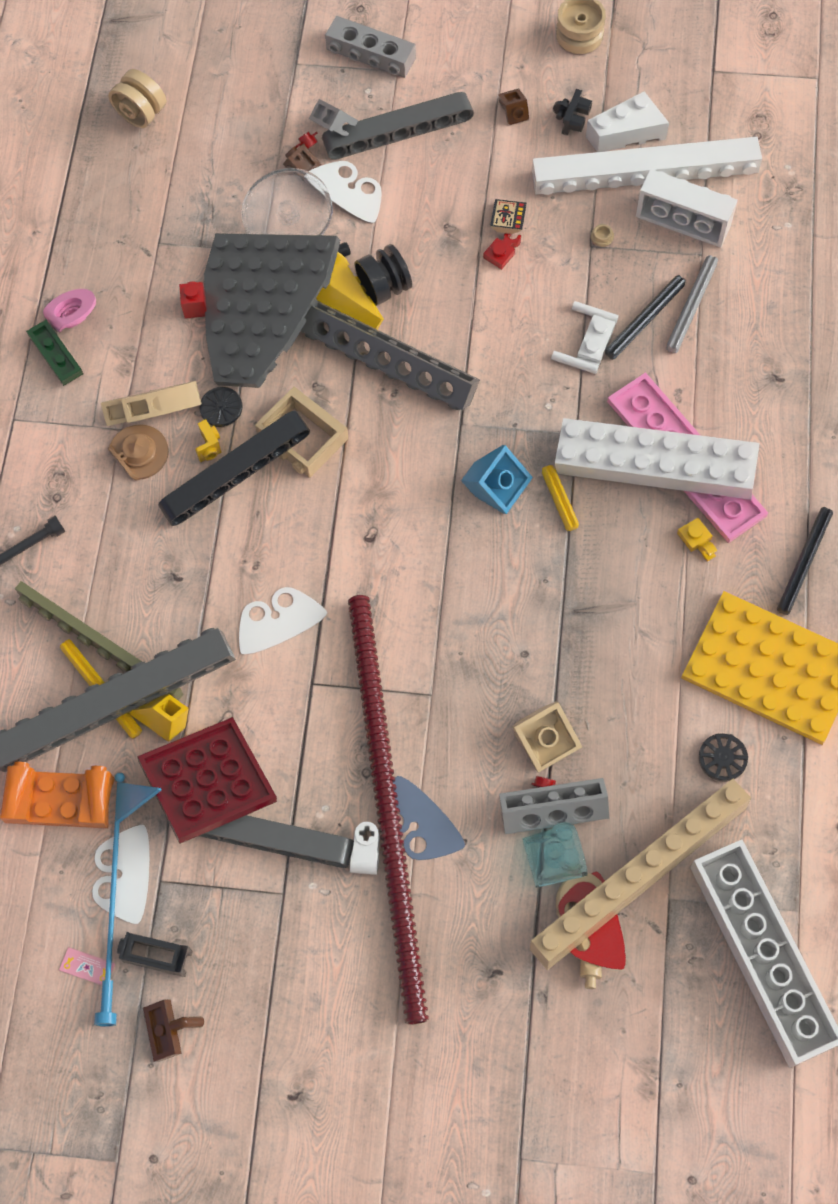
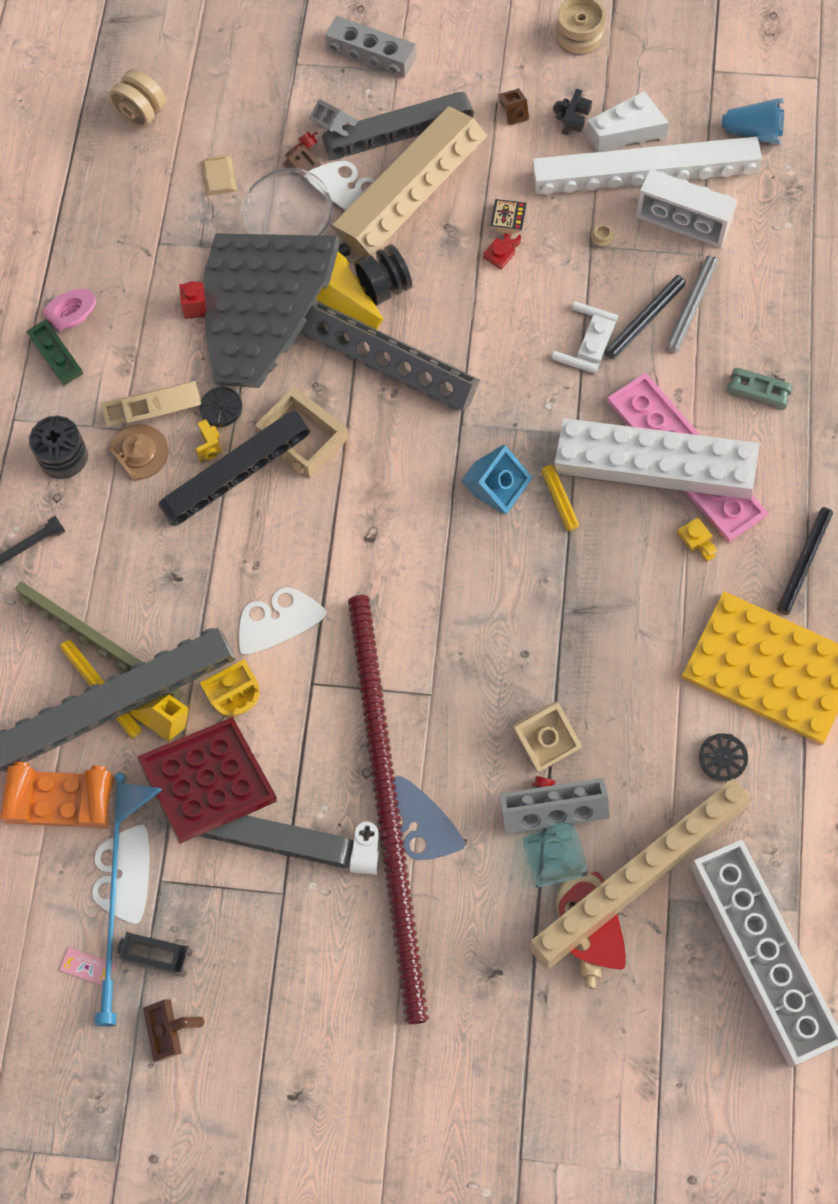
(61, 458): none -> black wheel
(218, 175): none -> tan piece
(232, 690): none -> yellow slope
(408, 181): none -> tan slope
(756, 120): none -> dark azure cone
(759, 388): none -> sand green plate

